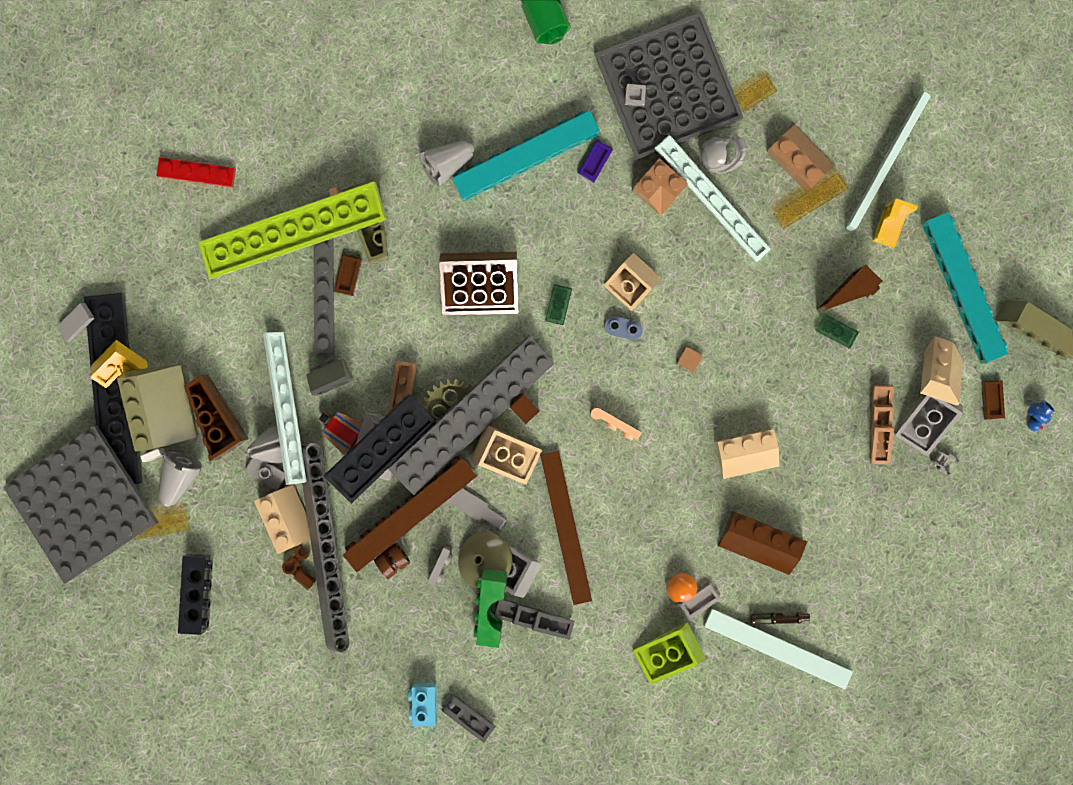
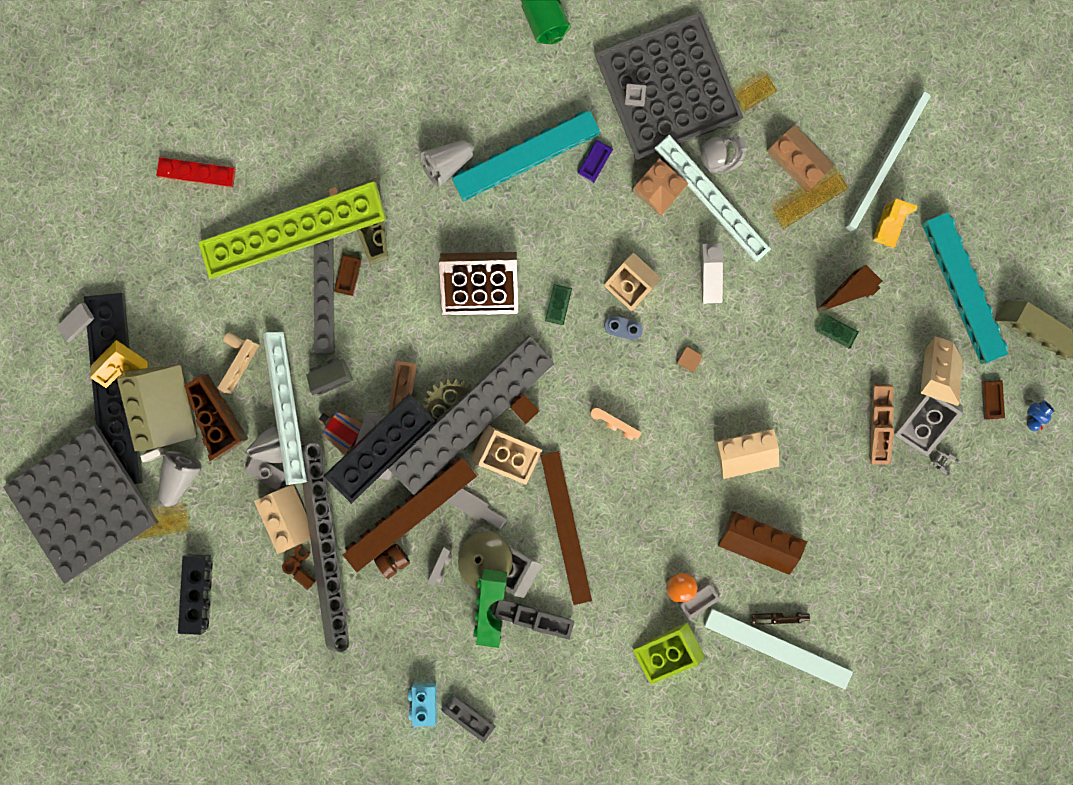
(246, 352): none -> tan piece
(711, 272): none -> slope

